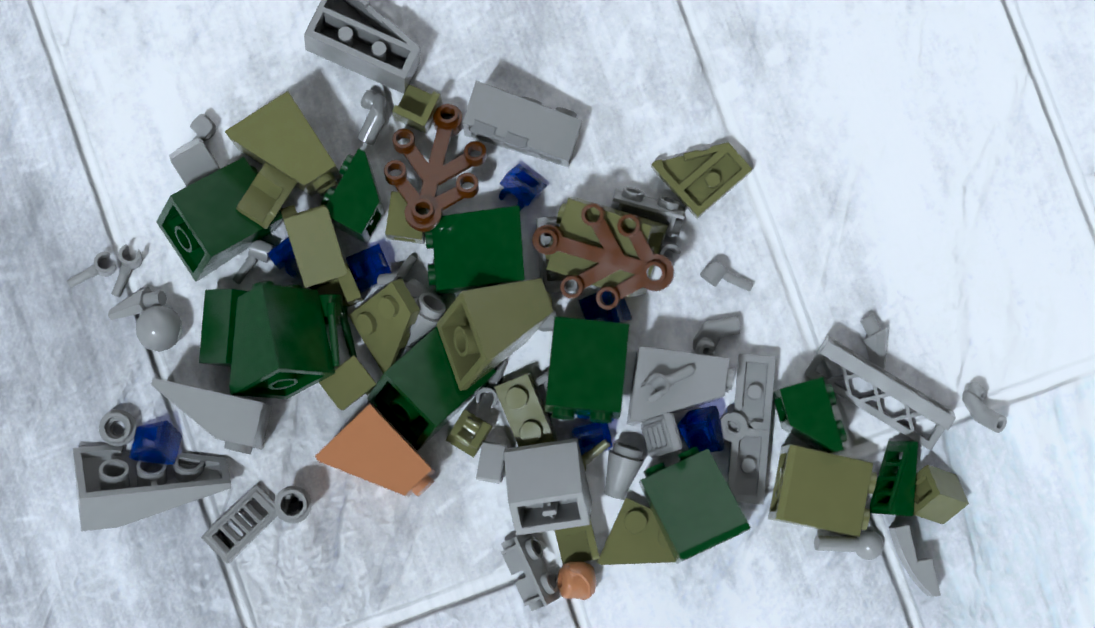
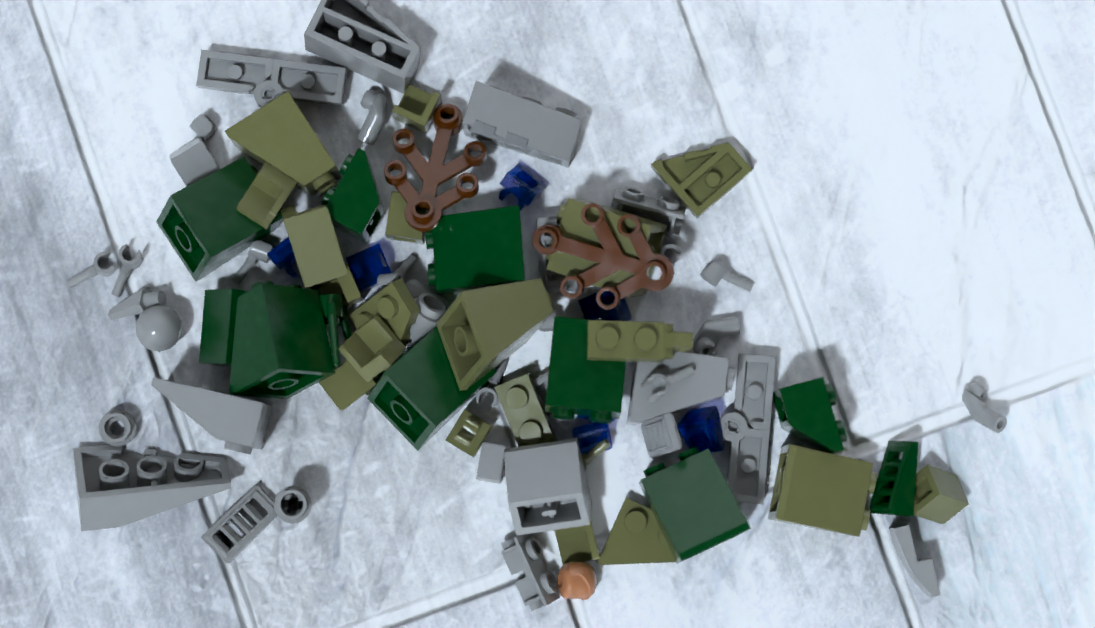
(156, 443): clear blue slope -> none
(271, 78): none -> light grey hinge
(372, 348): none -> olive panel
(378, 454): nougat slope -> none
(622, 468): light grey cone -> none
(634, 341): none -> olive hinge
(866, 546): light grey bar -> none
(876, 342): light grey bar -> none
(889, 385): light grey fence -> none

